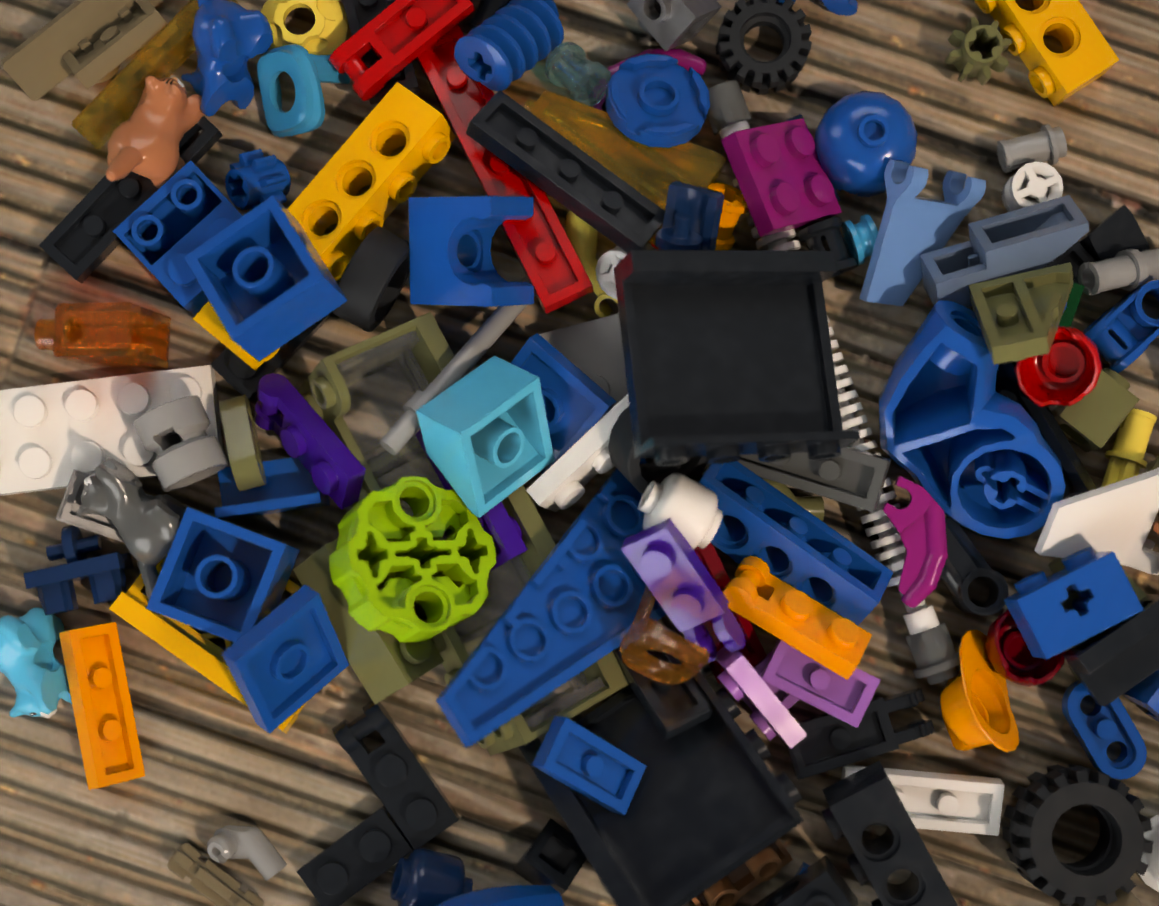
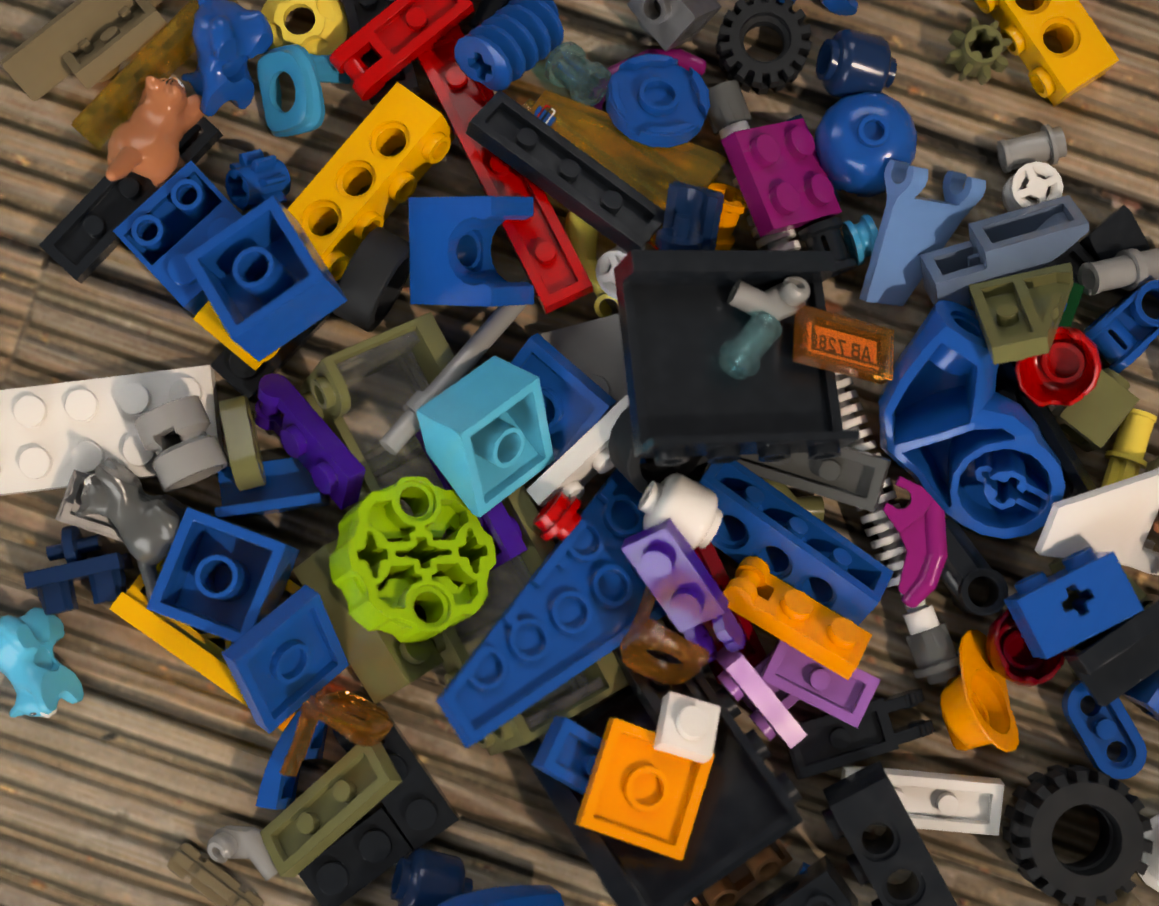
(102, 705): light orange plate -> none
(106, 335): clear orange torso -> none
(279, 790): none -> blue slope
(329, 808): none -> olive plate
(335, 711): none -> clear orange piece
(545, 116): none -> blue piece
(552, 858): black slope -> none
(558, 517): none -> red plate
(642, 791): none -> light orange plate
(687, 727): none -> white plate
(743, 354): none -> clear light blue pin
(779, 301): none -> light grey arm
(843, 345): none -> clear orange tile
(855, 63): none -> dark blue head

